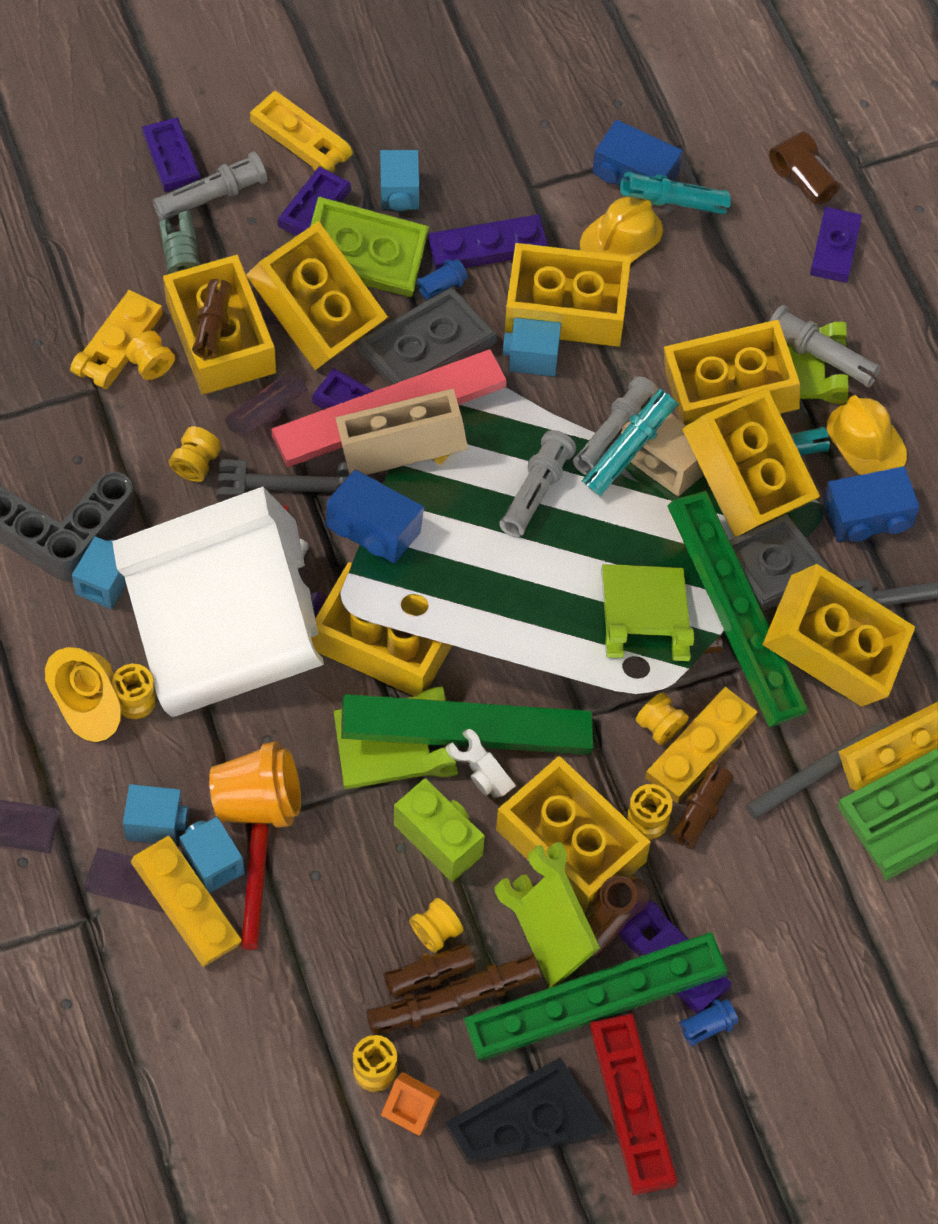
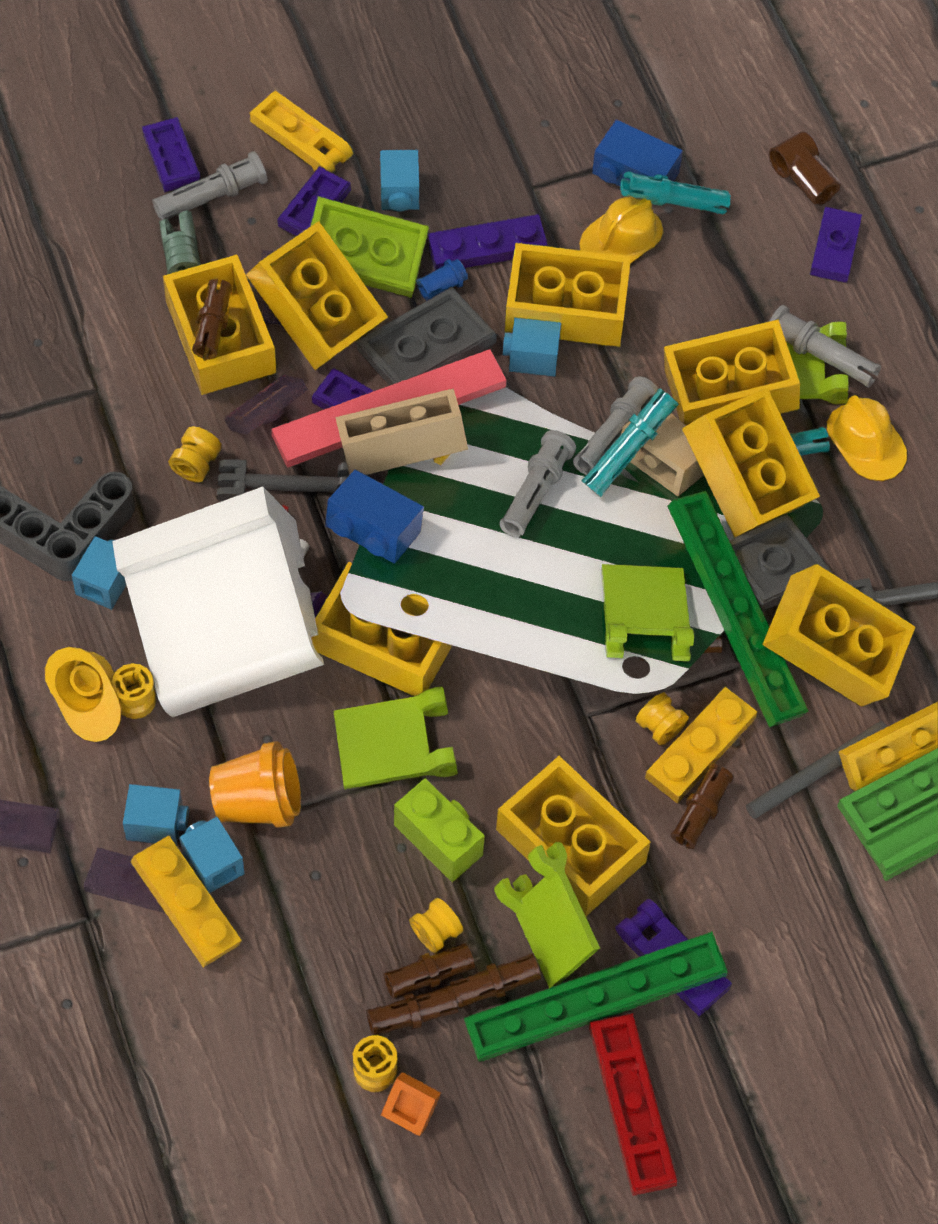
(129, 319): yellow plate -> none
(150, 355): yellow wheel -> none
(254, 887): red bar -> none
(445, 721): green tile -> none
(488, 773): white plate -> none
(527, 1117): black wing -> none
(606, 913): reddish brown piece -> none
(648, 820): yellow wheel -> none
(709, 1022): blue pin -> none
(871, 504): blue brick -> none

